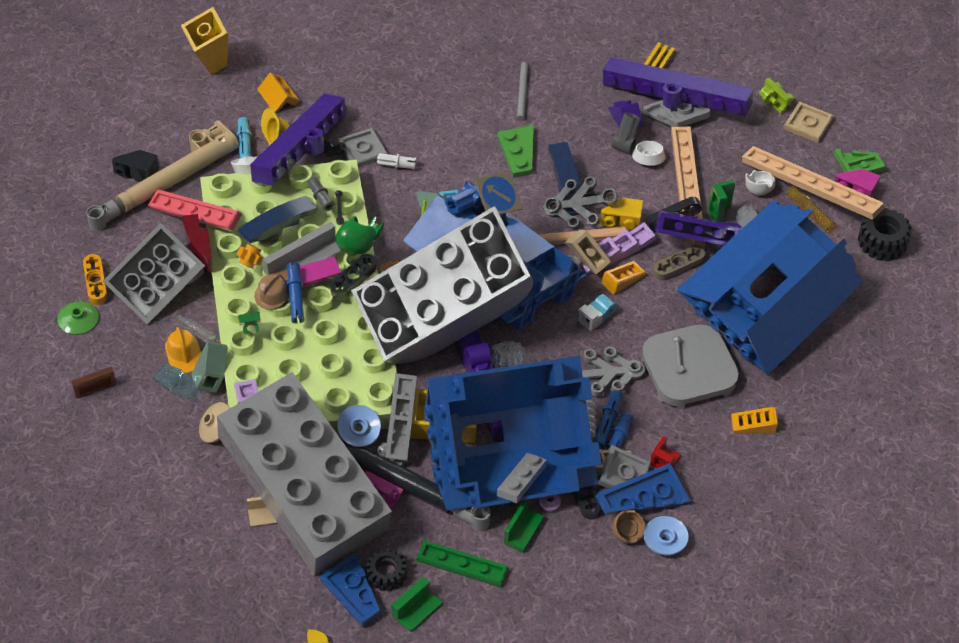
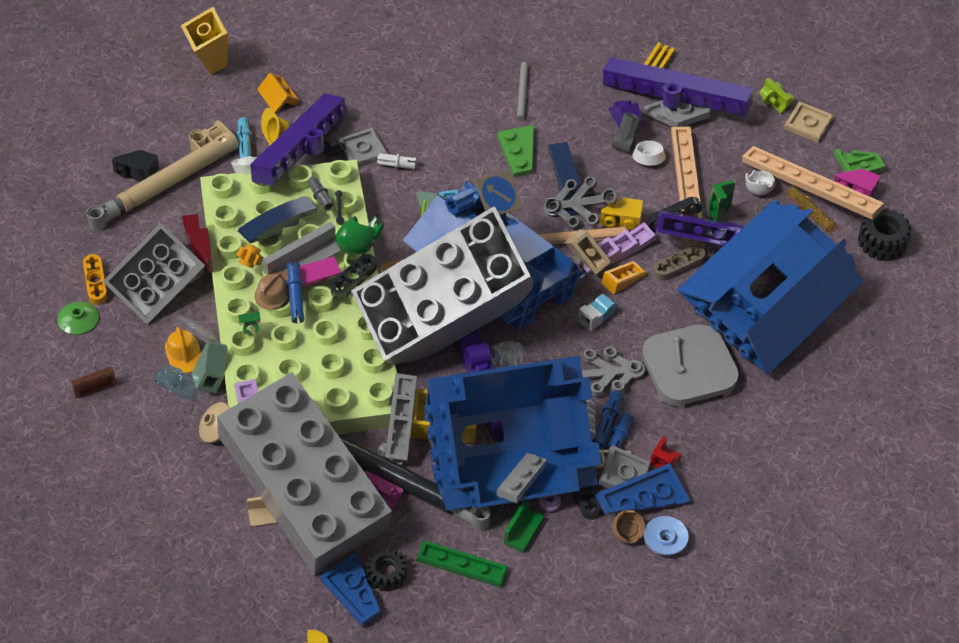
(208, 213): coral tile -> none
(361, 416): light blue dish -> none
(415, 605): green panel -> none
(745, 215): light grey plate -> none
(762, 414): light orange slope -> none

